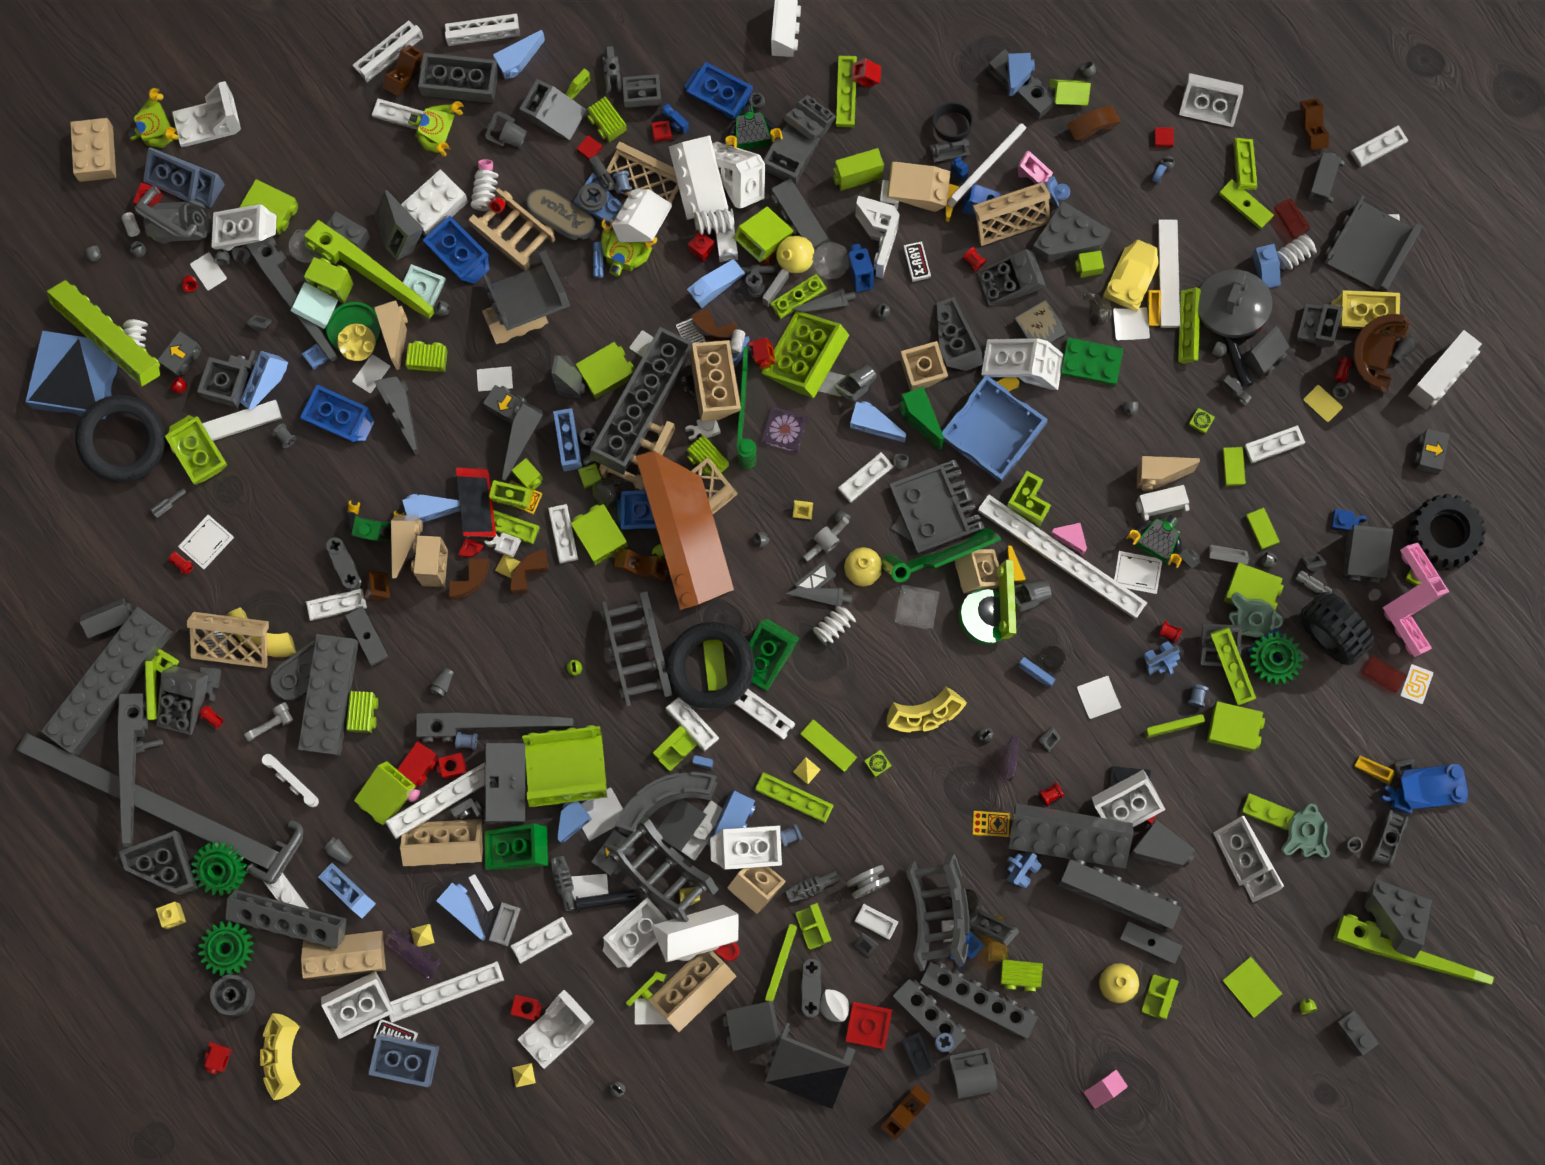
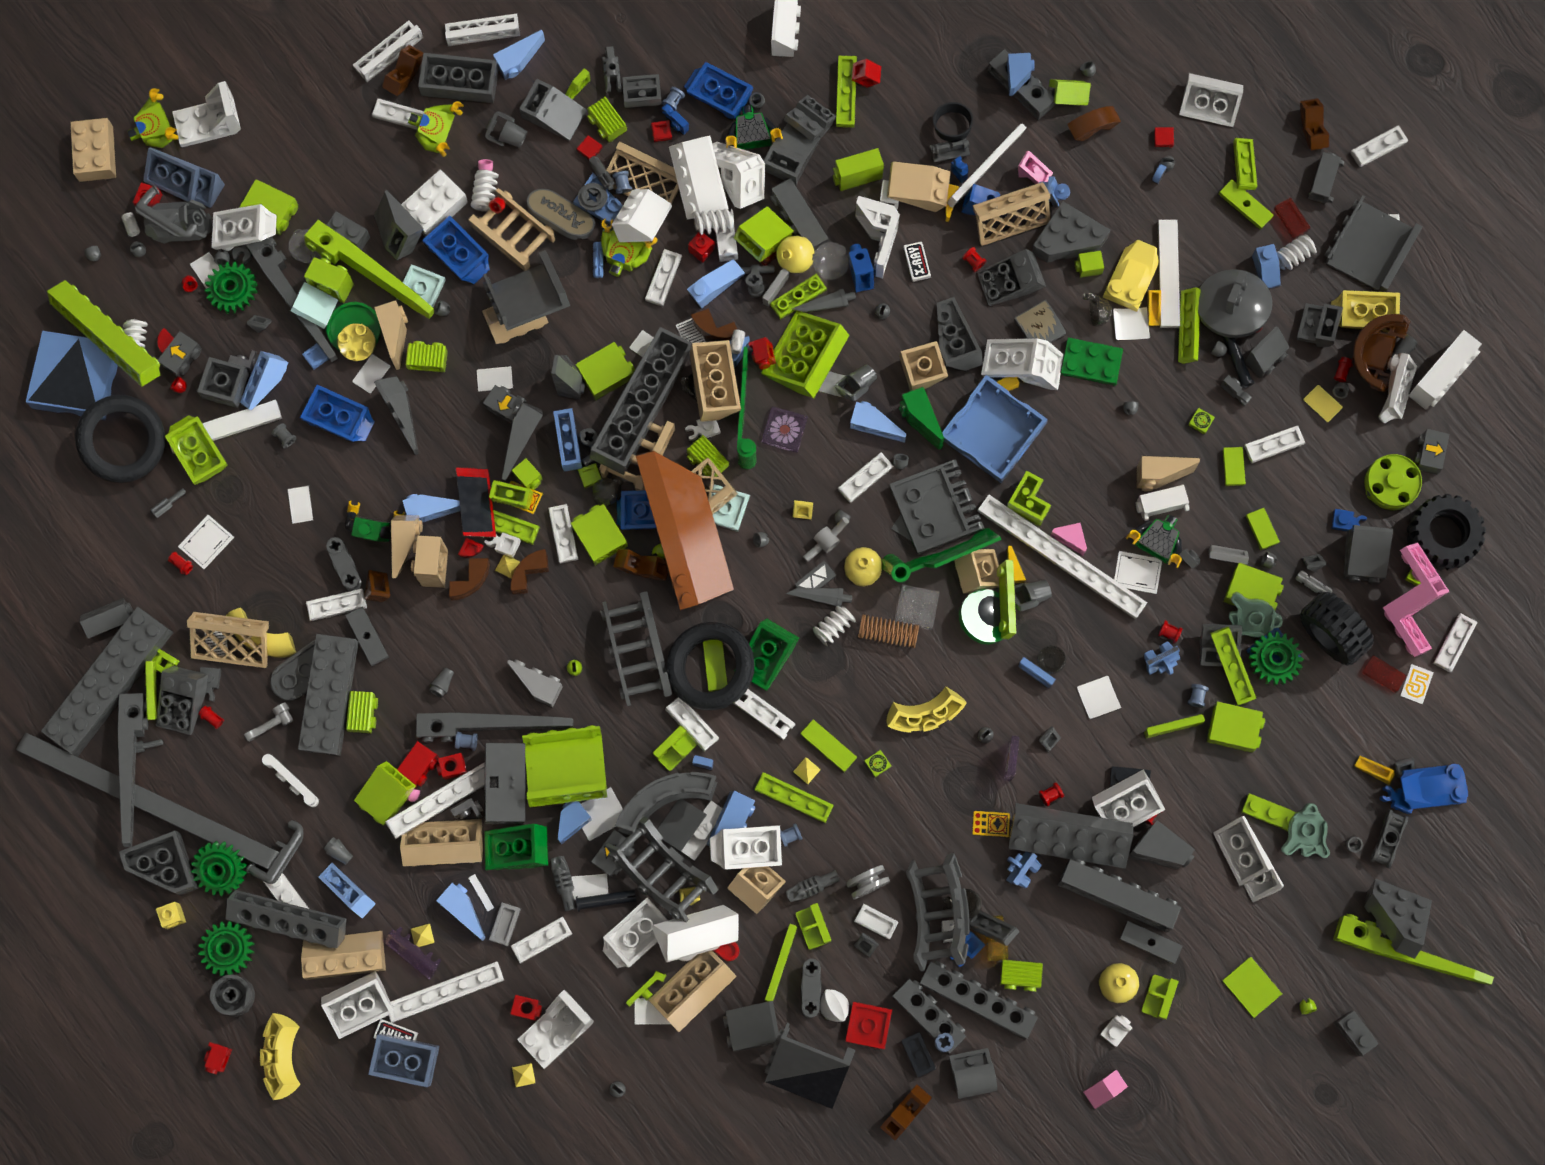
(164, 340): none -> red tile
(232, 298): none -> green gear
(300, 504): none -> white sticker
(541, 687): none -> light grey slope
(663, 277): none -> white tile
(674, 97): none -> sand blue bush
(731, 513): none -> light aqua tile
(914, 632): none -> medium nougat piece
(1116, 1030): none -> white bracket
(1393, 482): none -> lime piece
(1400, 383): none -> white slope
(1455, 642): none -> white tile

